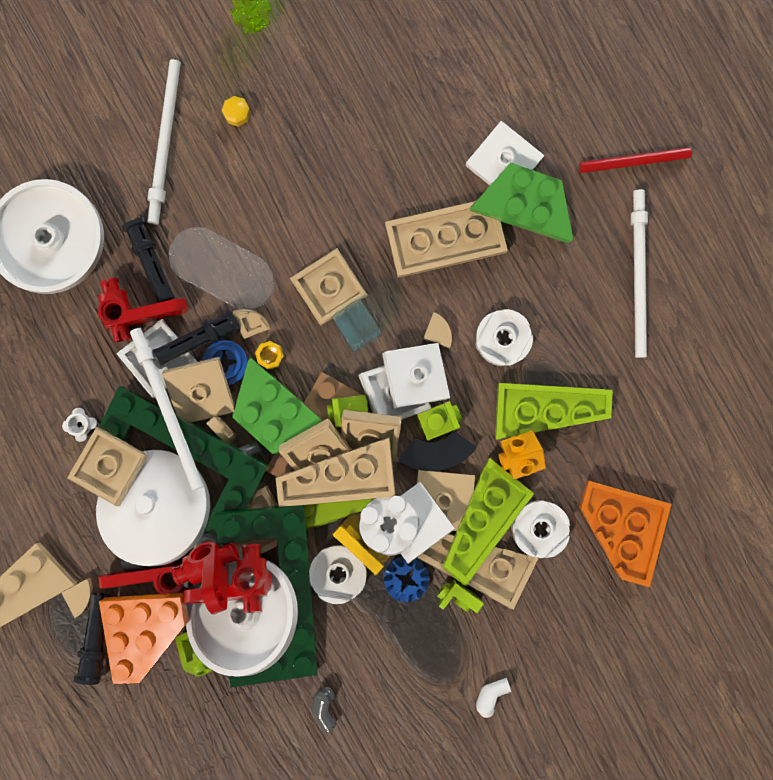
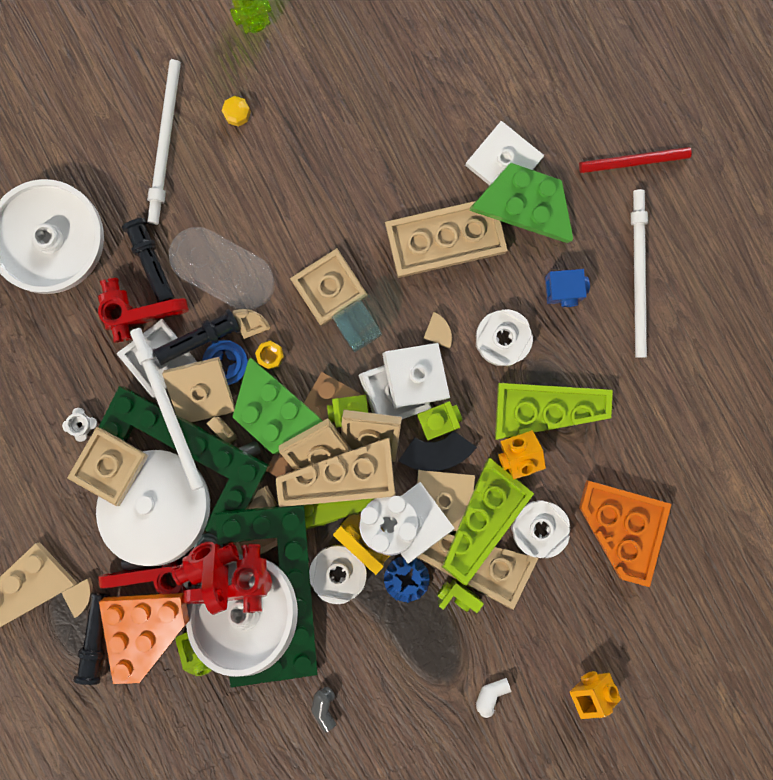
(566, 287): none -> blue brick
(595, 695): none -> light orange brick

